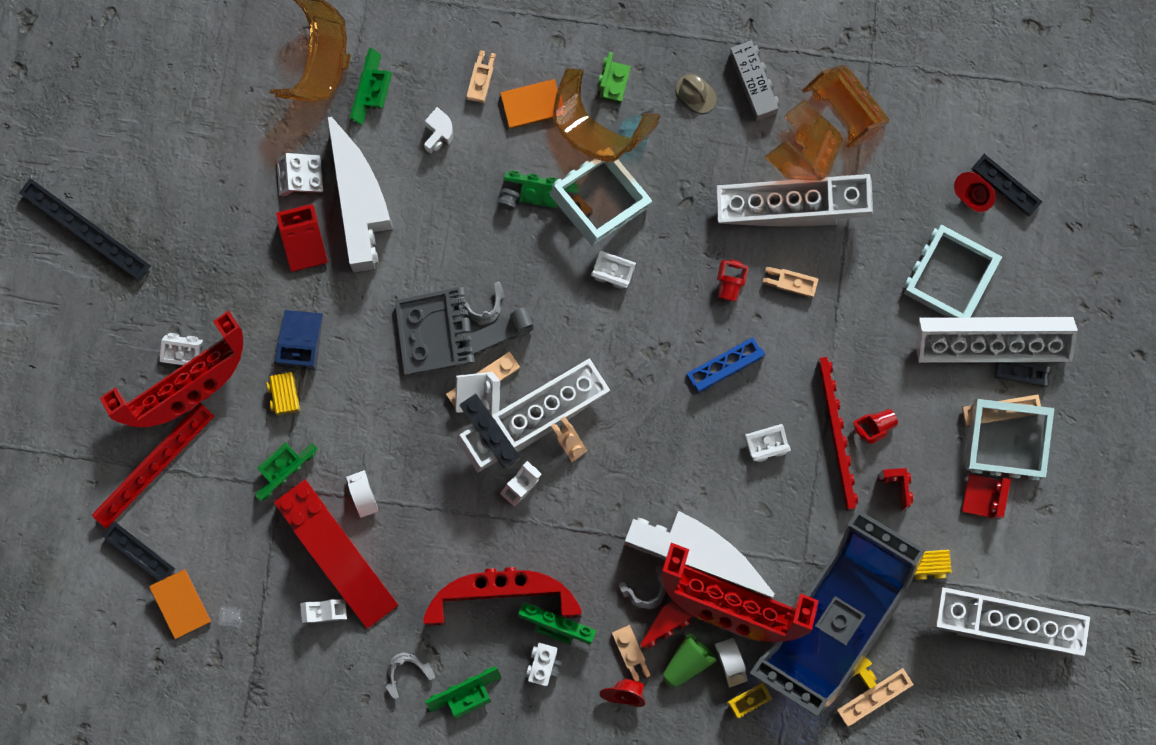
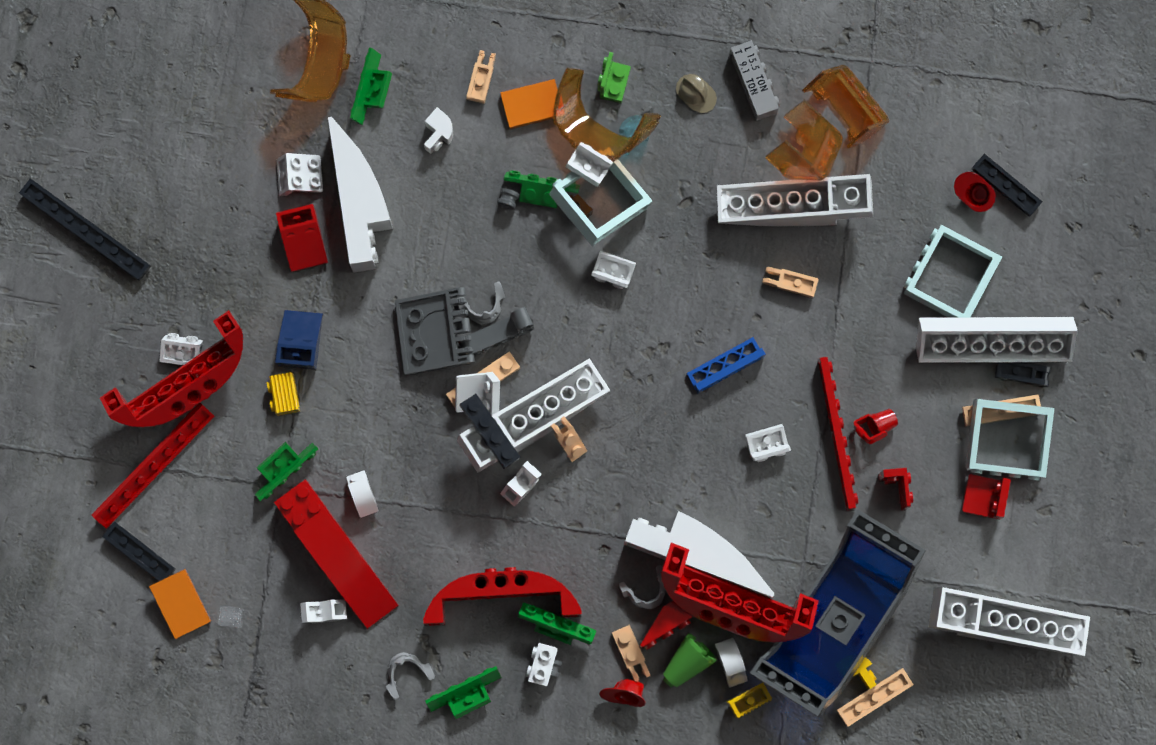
(589, 164): none -> white bracket
(730, 286): red piece -> none
(934, 563): yellow brick -> none

